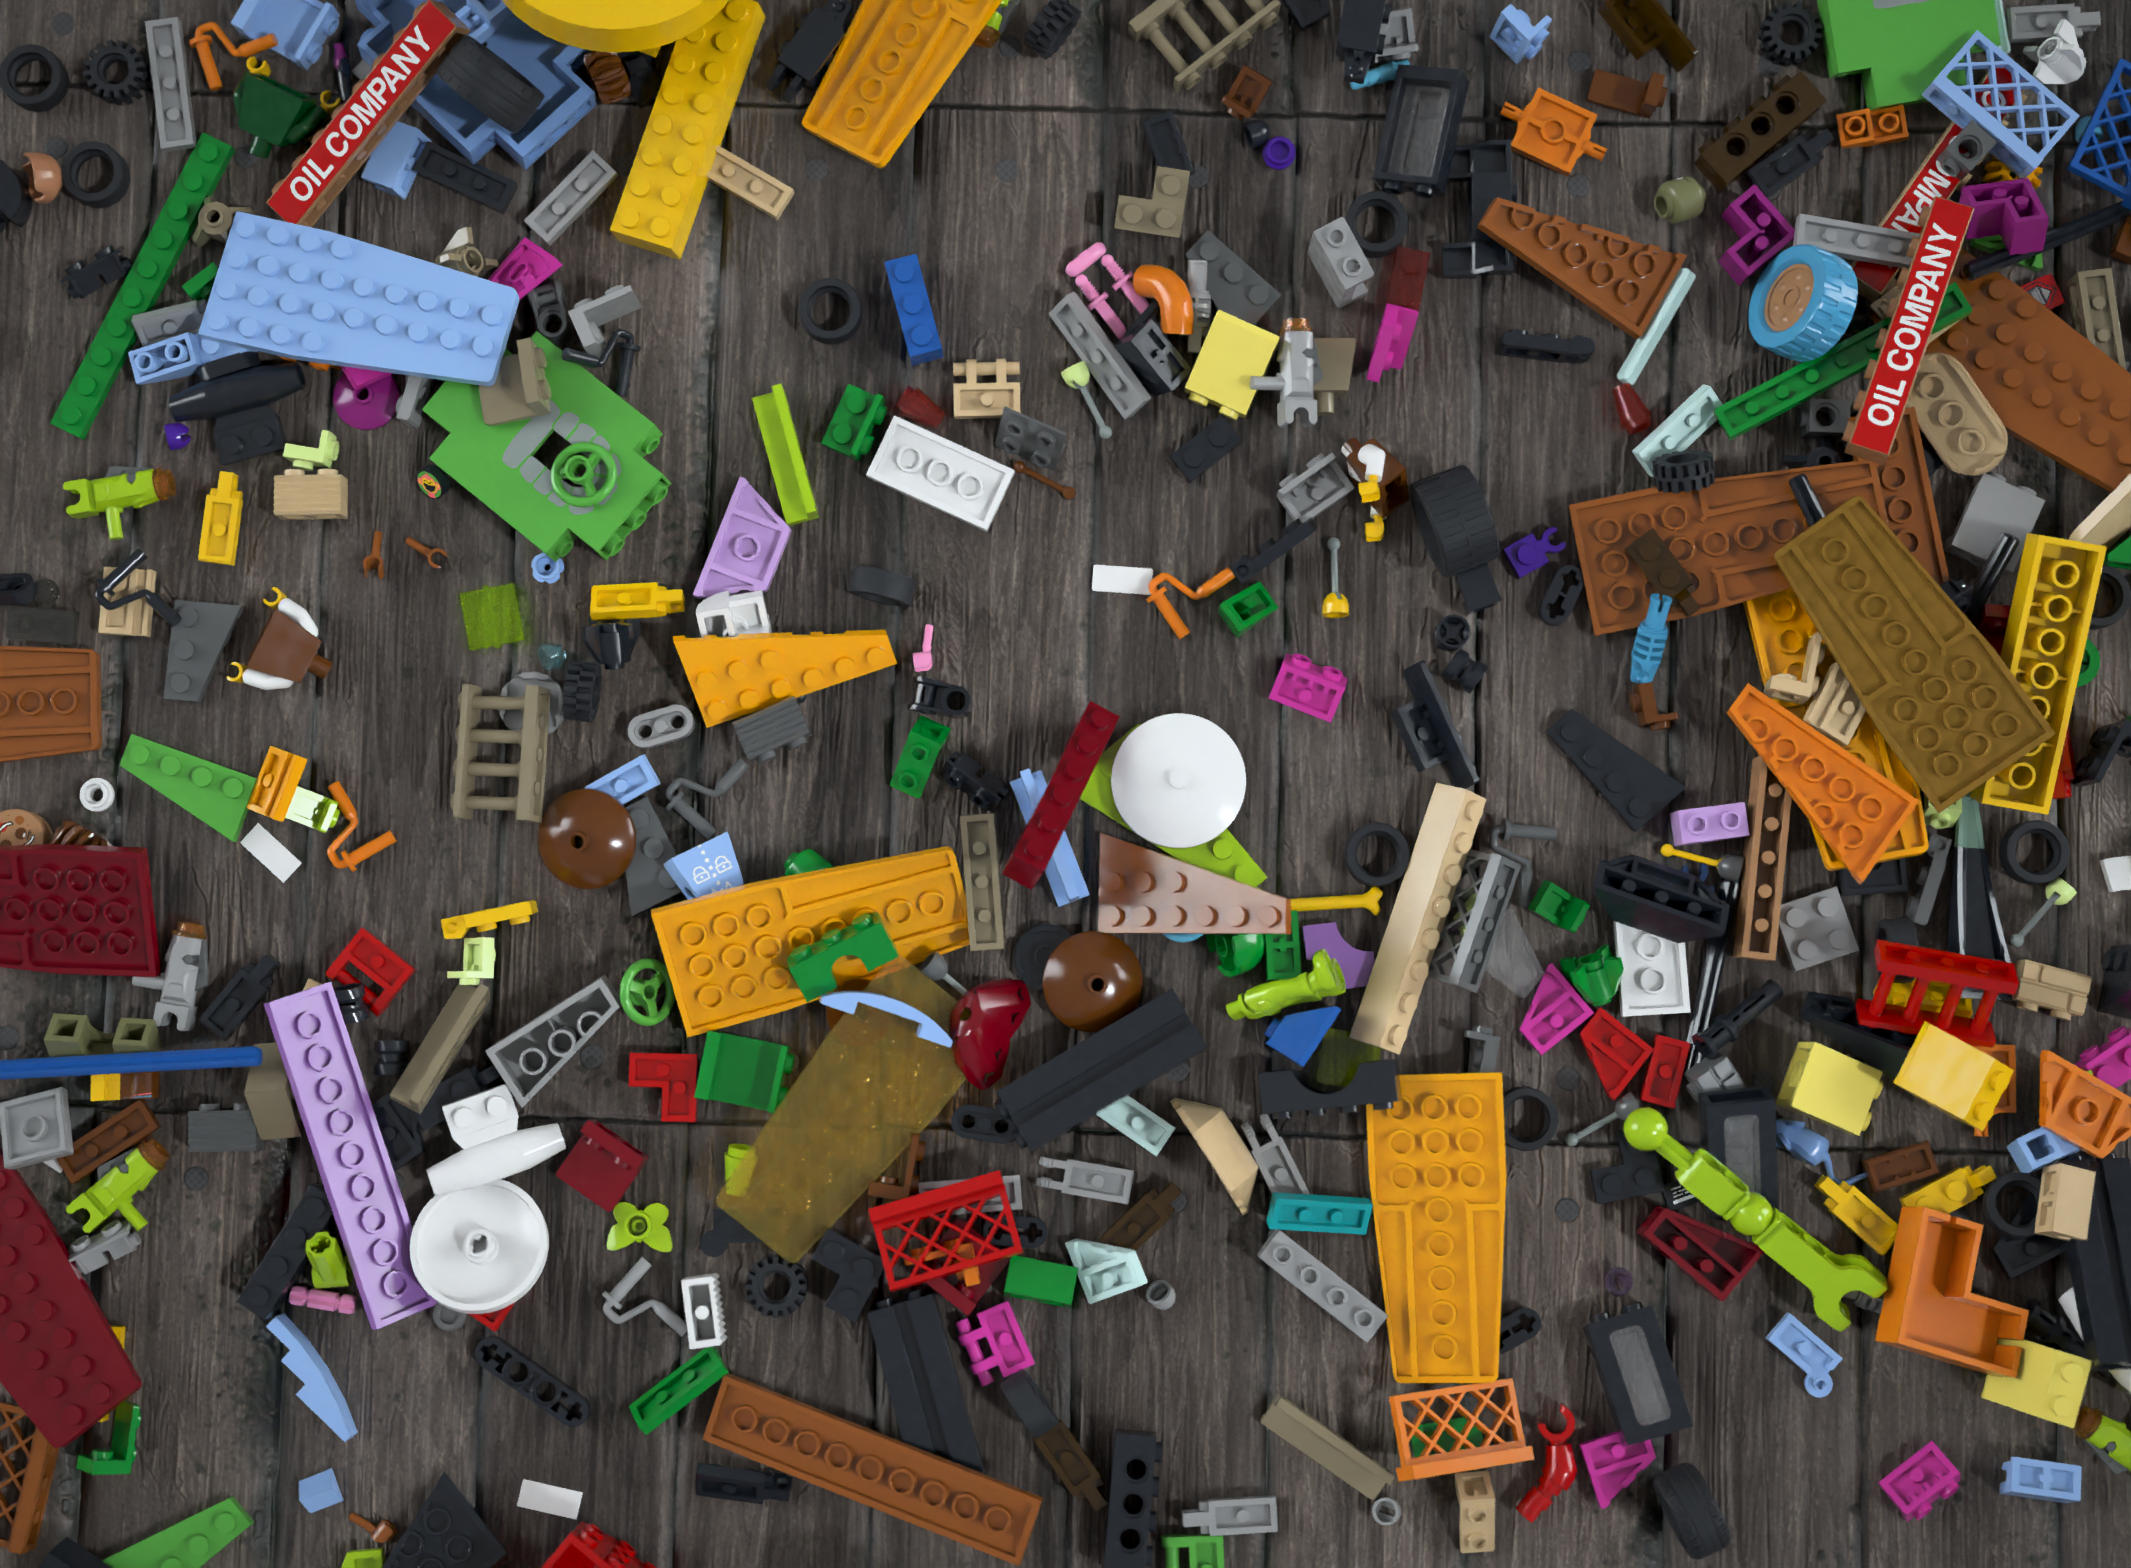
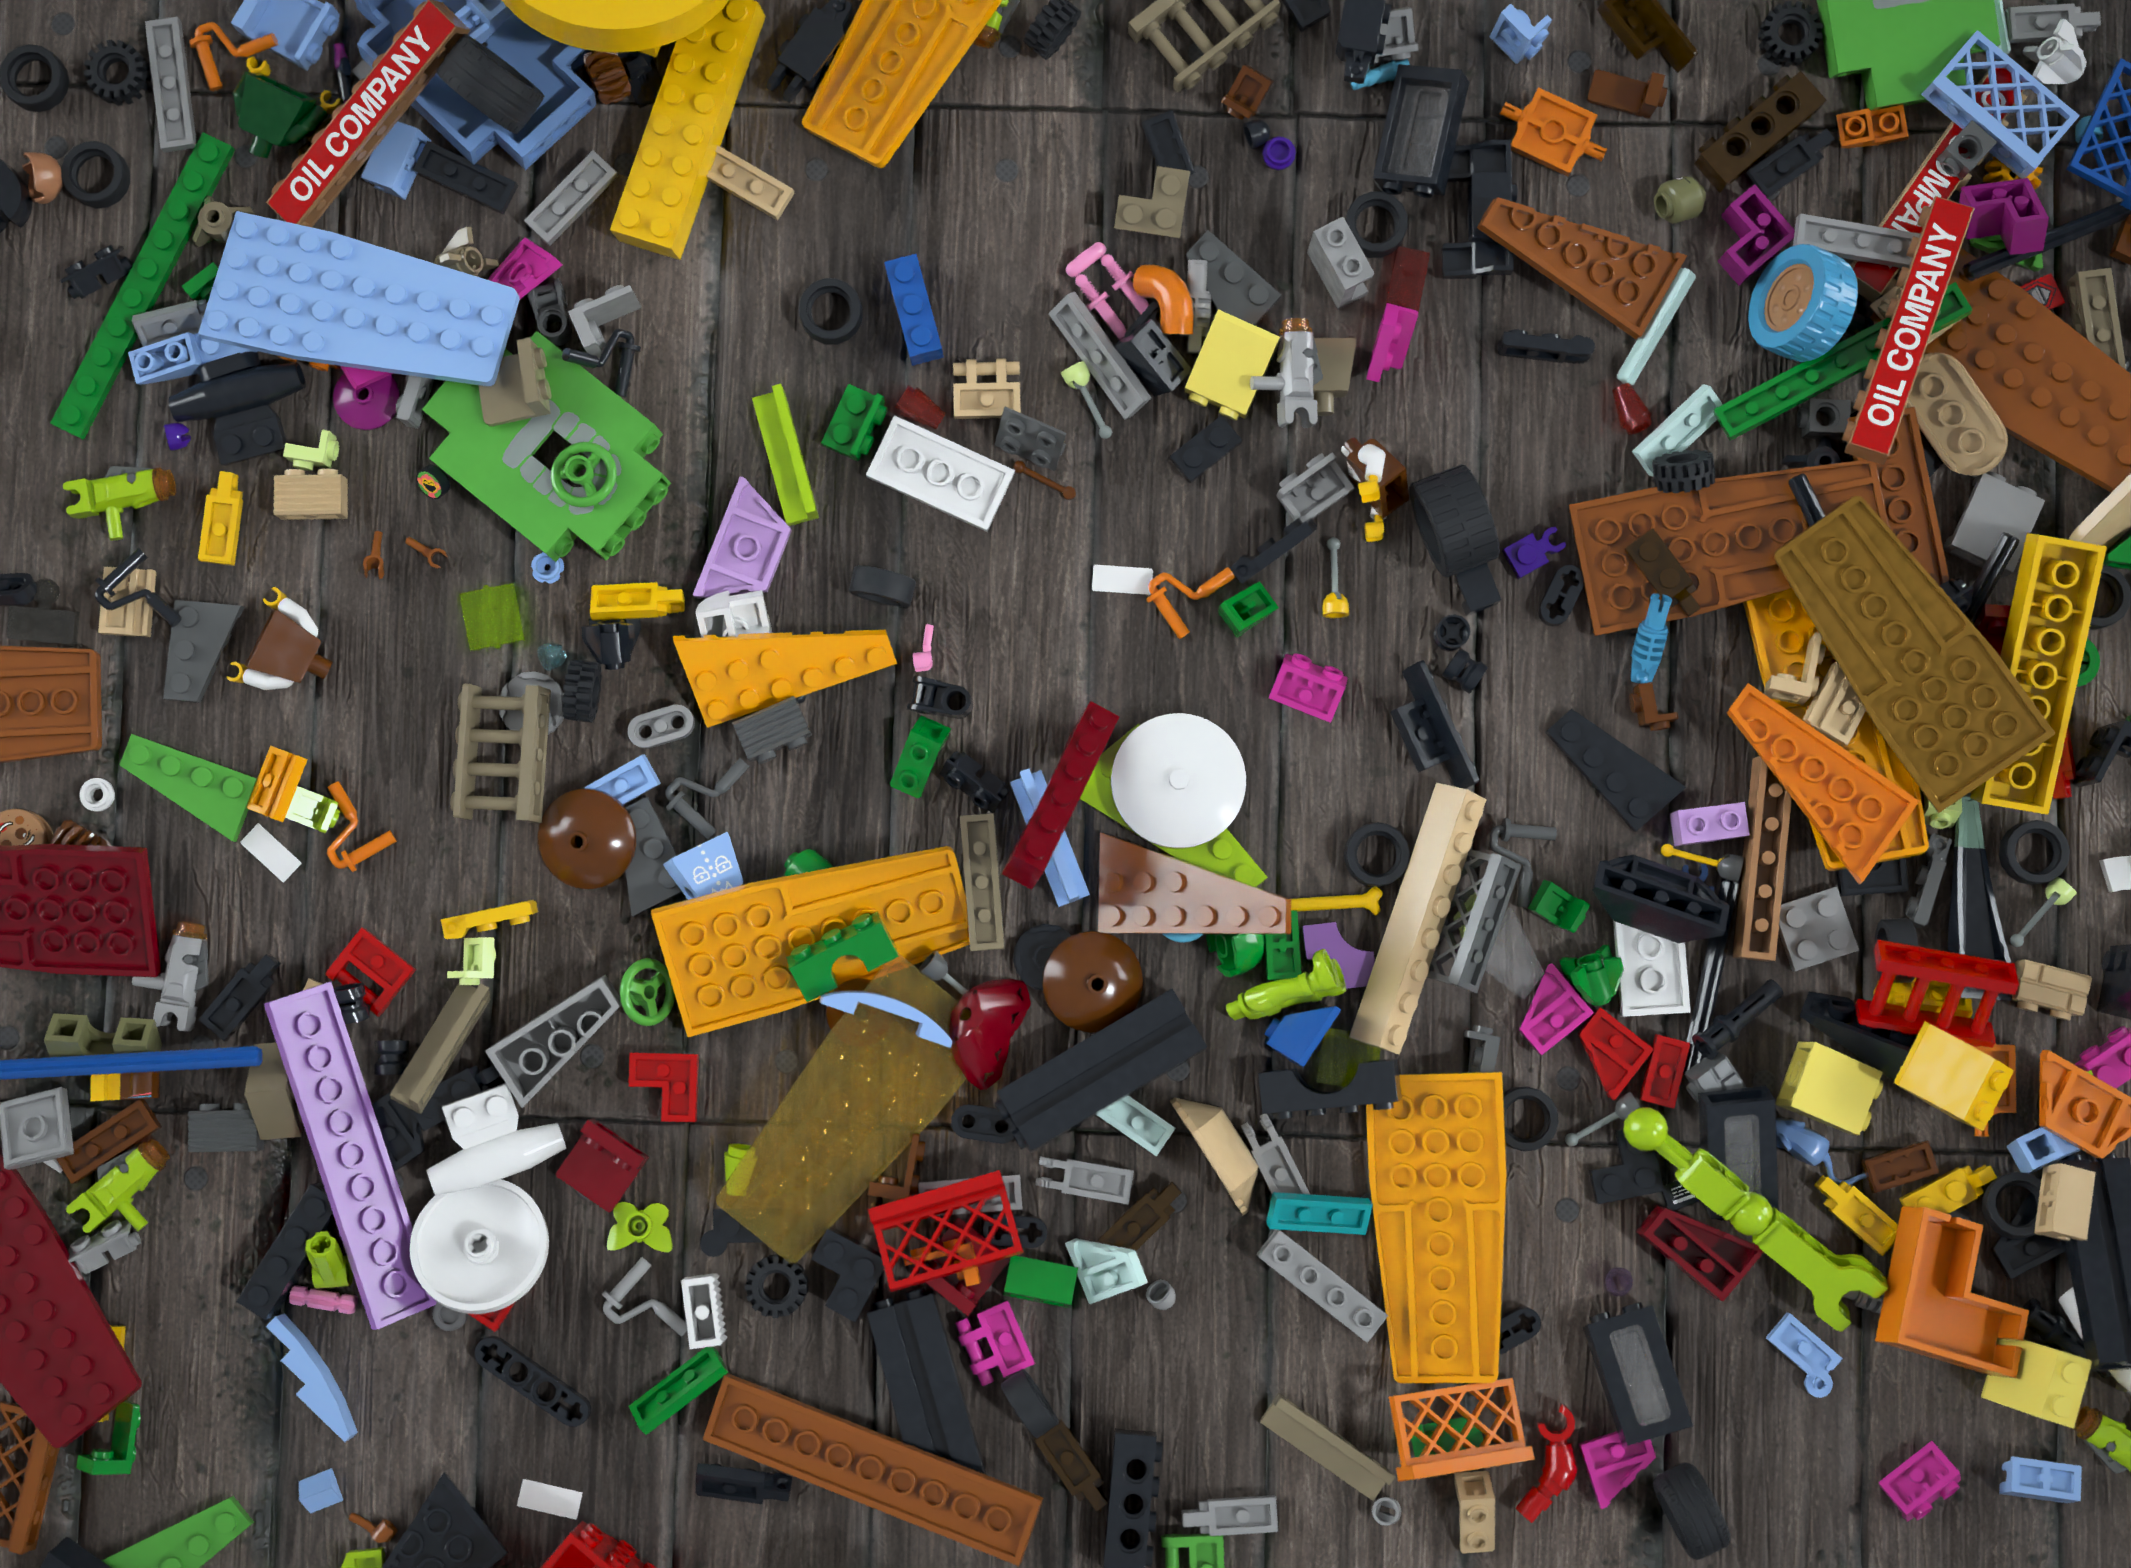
(744, 1071): green panel -> none

